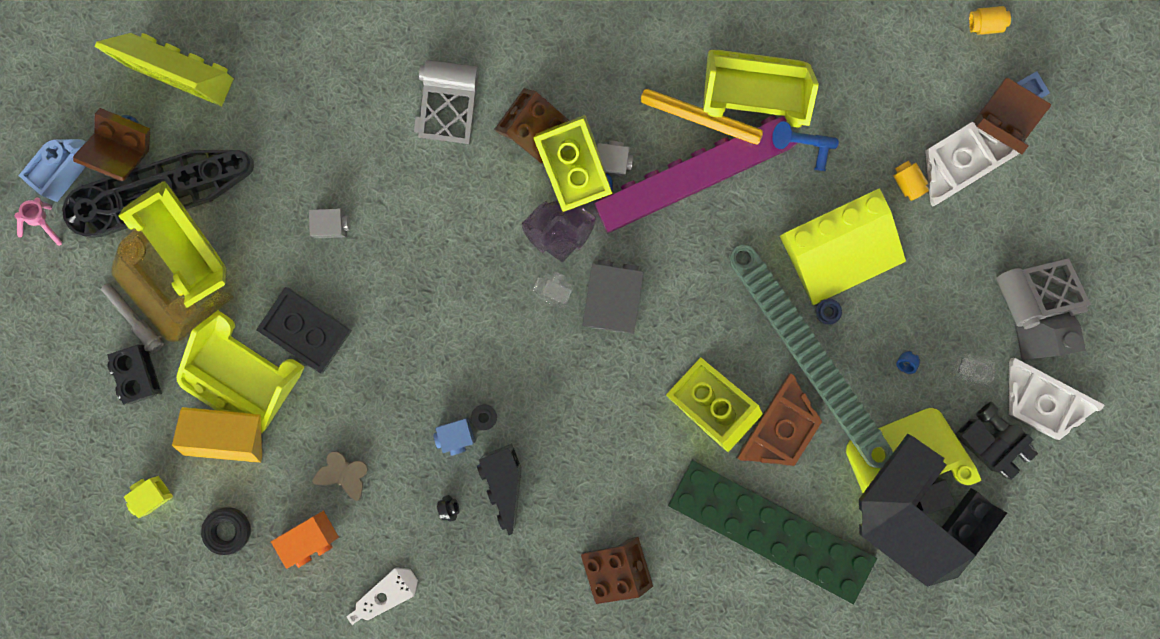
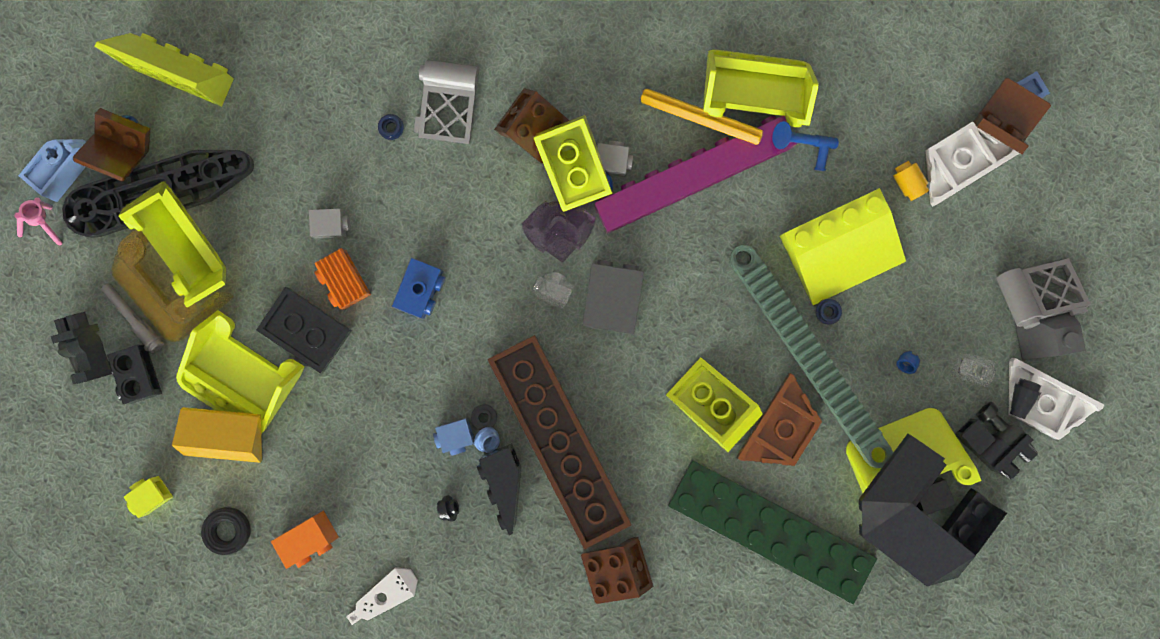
(82, 347): none -> black hips
(342, 279): none -> orange brick
(343, 474): dark tan animal -> none
(387, 119): none -> dark blue plate
(418, 289): none -> blue brick
(487, 440): none -> light blue plate
(559, 442): none -> reddish brown brick
(989, 20): yellow brick -> none
(1024, 397): none -> black cone

